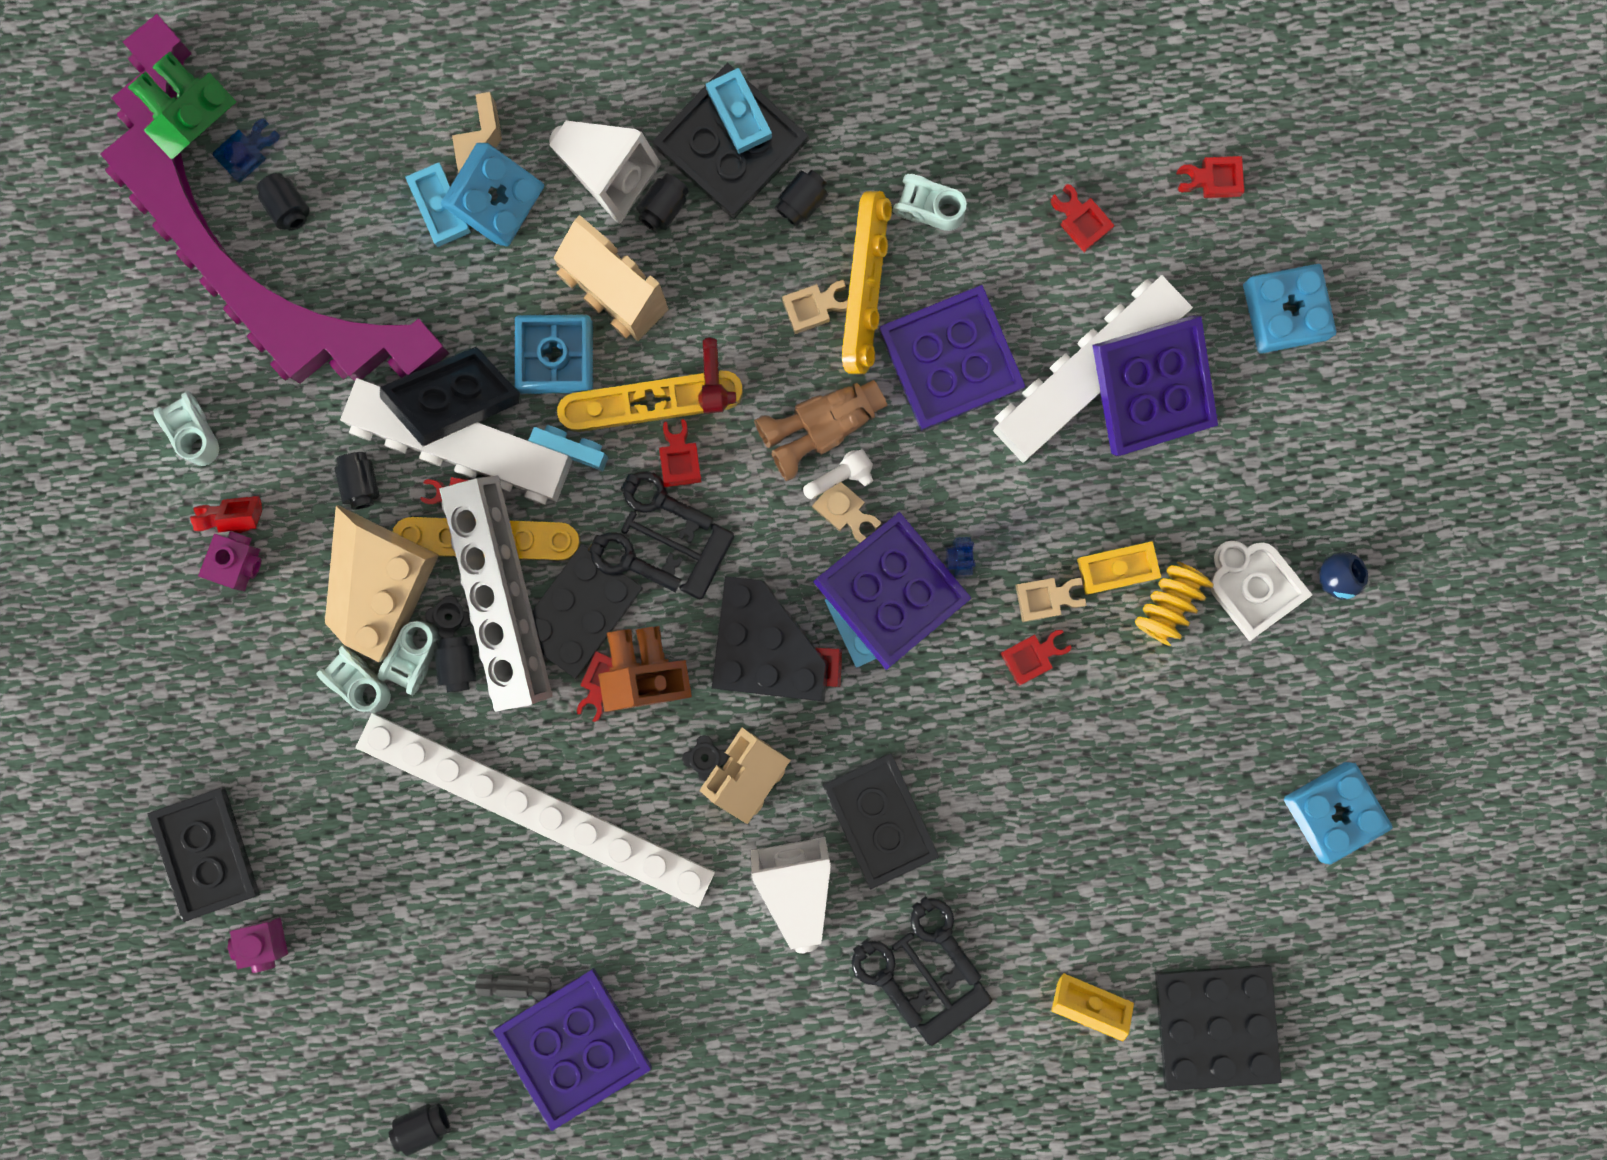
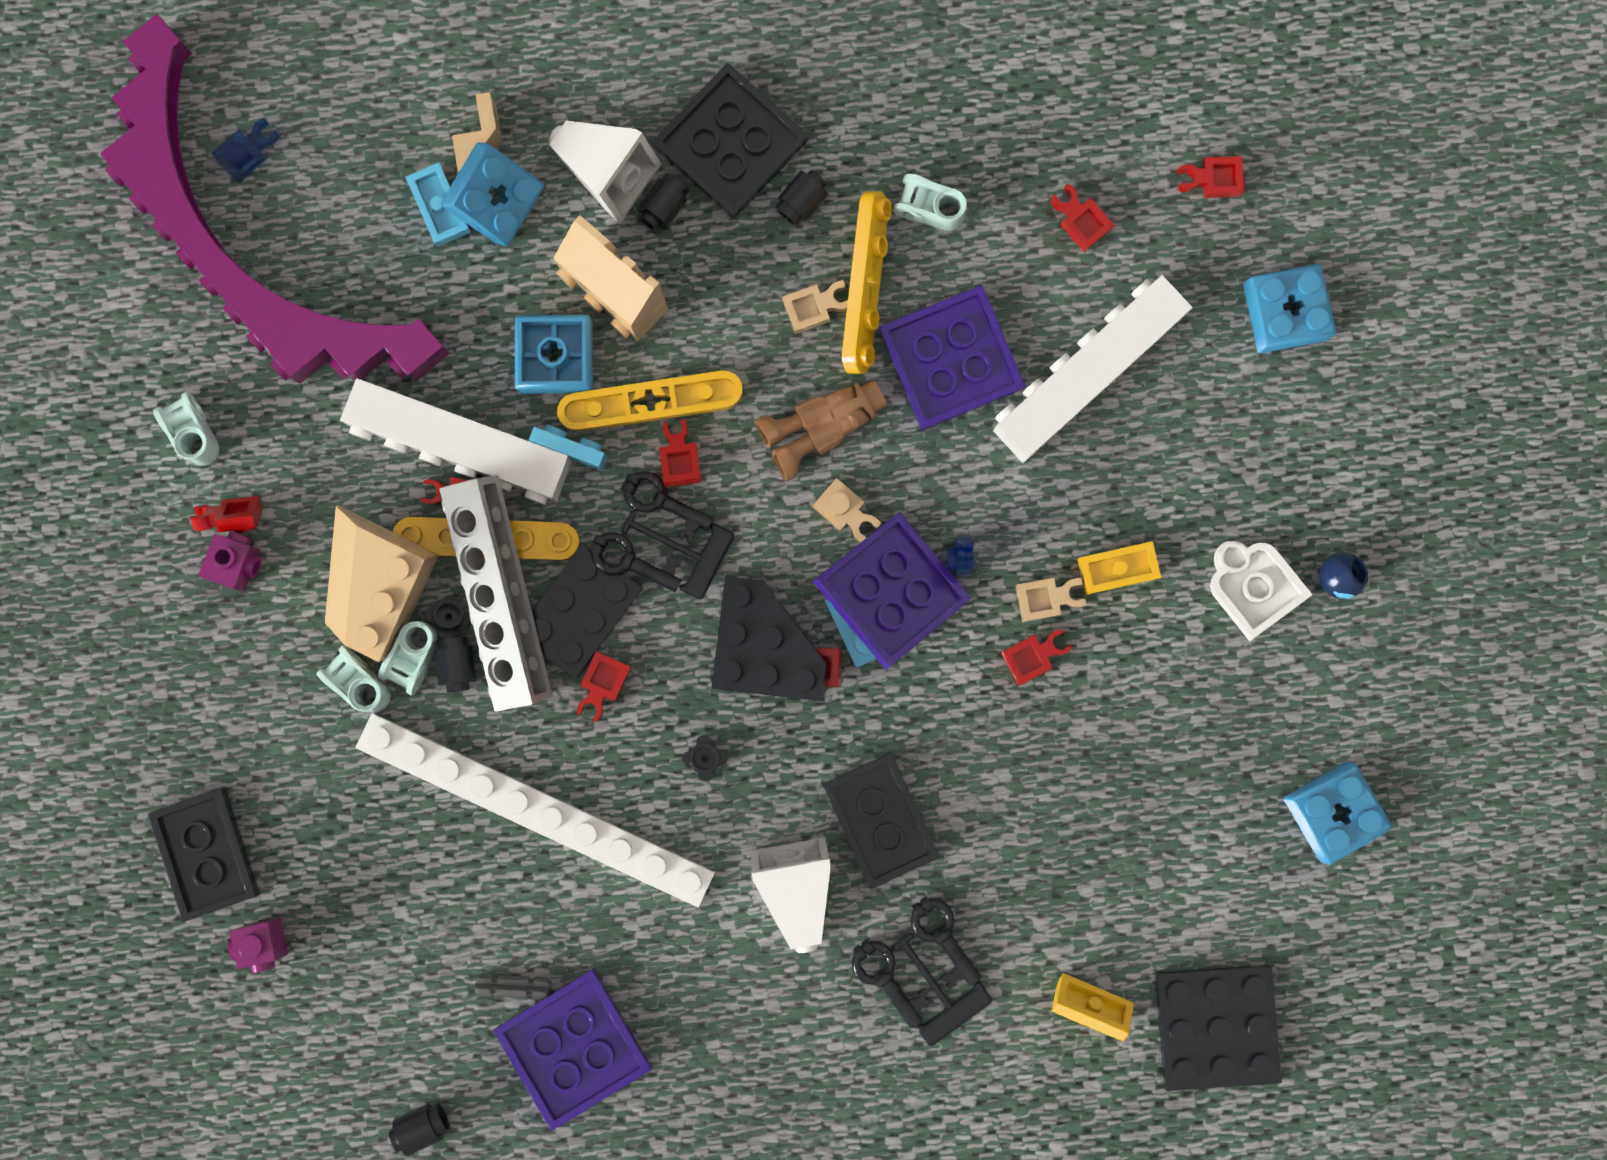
(181, 119): green brick -> none
(282, 202): black brick -> none
(356, 480): black brick -> none
(449, 396): black plate -> none
(646, 683): dark orange brick -> none
(713, 396): dark red piece -> none
(738, 110): medium azure plate -> none
(745, 776): tan brick -> none
(854, 466): white piece -> none
(1155, 385): dark purple plate -> none
(1173, 602): yellow piece -> none

